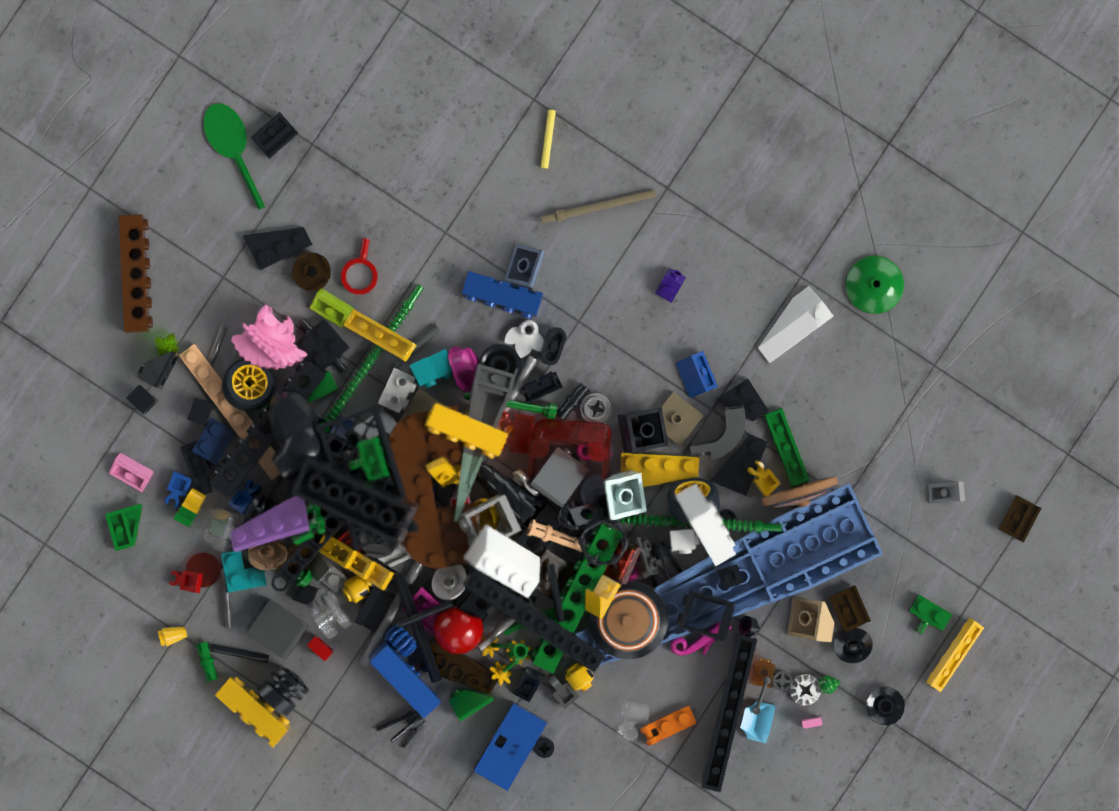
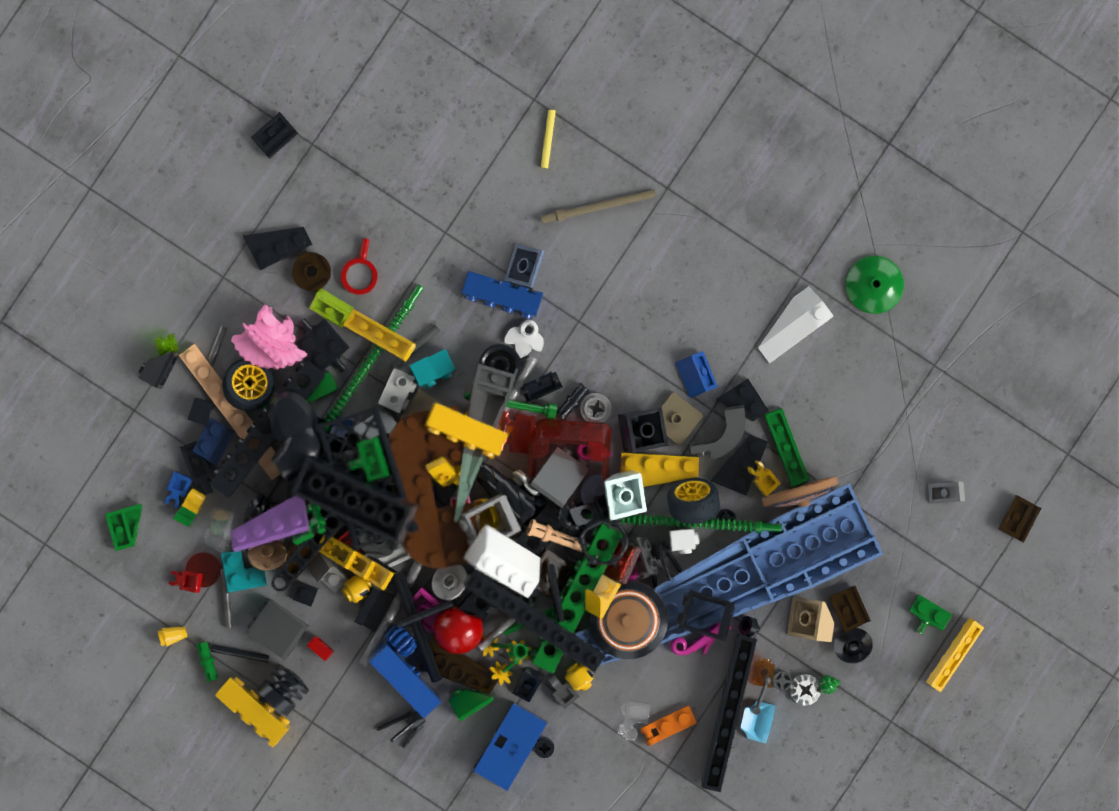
(127, 224): reddish brown brick -> none
(131, 472): bright pink slope -> none
(142, 399): black panel -> none
(229, 138): green piece -> none
(243, 498): blue plate -> none
(304, 578): green plate -> none
(326, 616): clear wheel -> none
(463, 366): dark pink piece -> none
(552, 346): black plate -> none
(670, 285): dark purple bracket -> none
(707, 524): white wedge -> none
(730, 576): black tile -> none
(811, 722): bright pink tile -> none
(895, 706): black dish -> none

